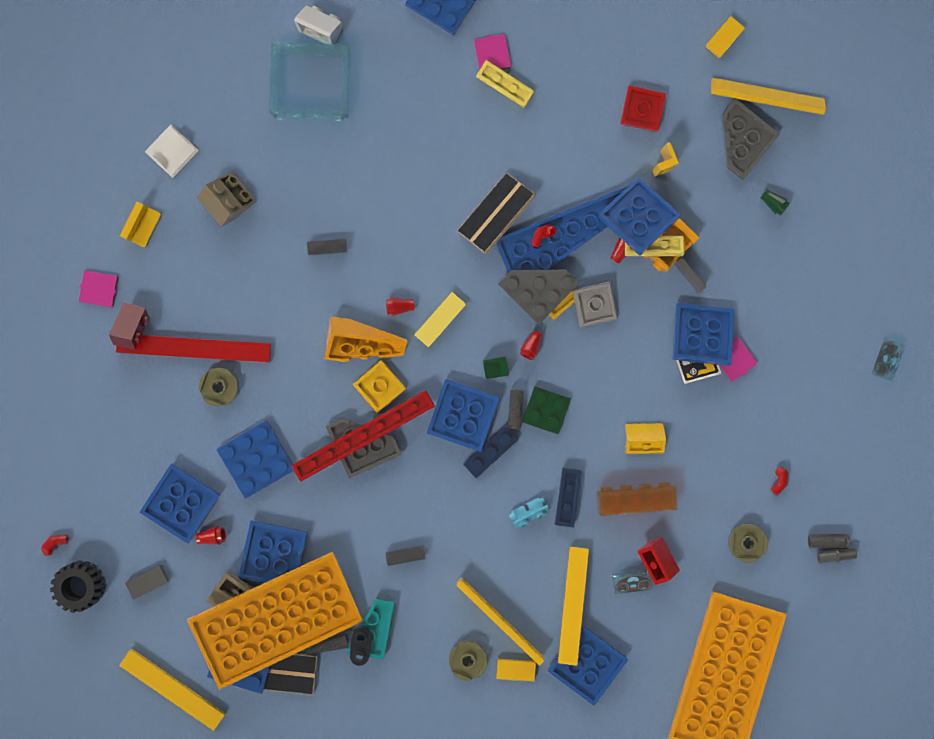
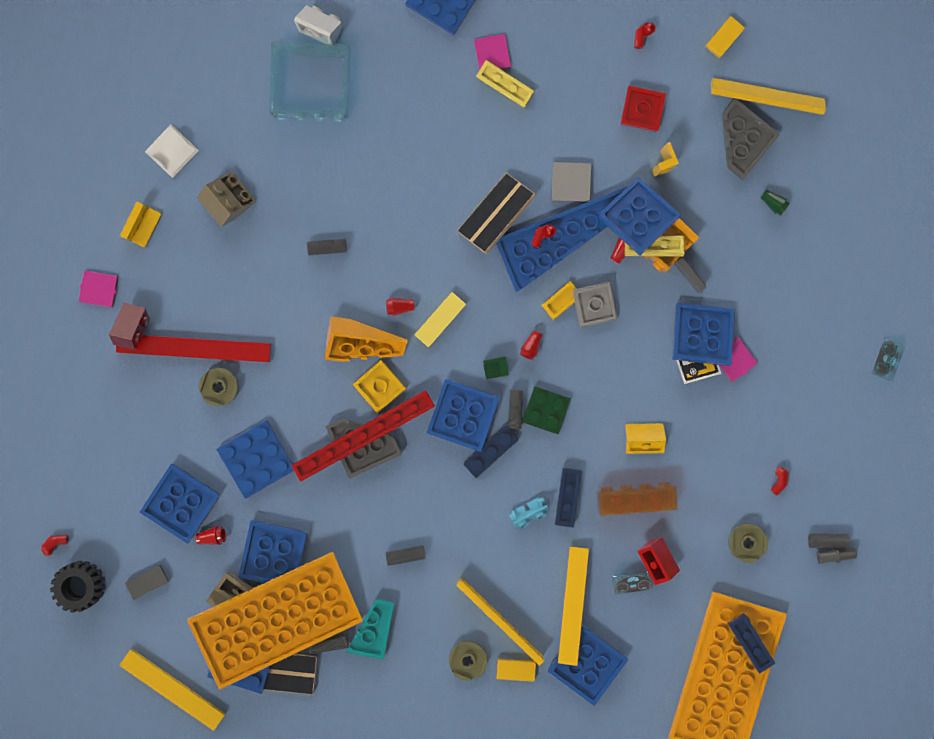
(360, 646): black plate -> none
(538, 290): dark grey plate -> none
(571, 182): none -> light grey tile
(643, 32): none -> red arm
(751, 643): none -> dark blue plate

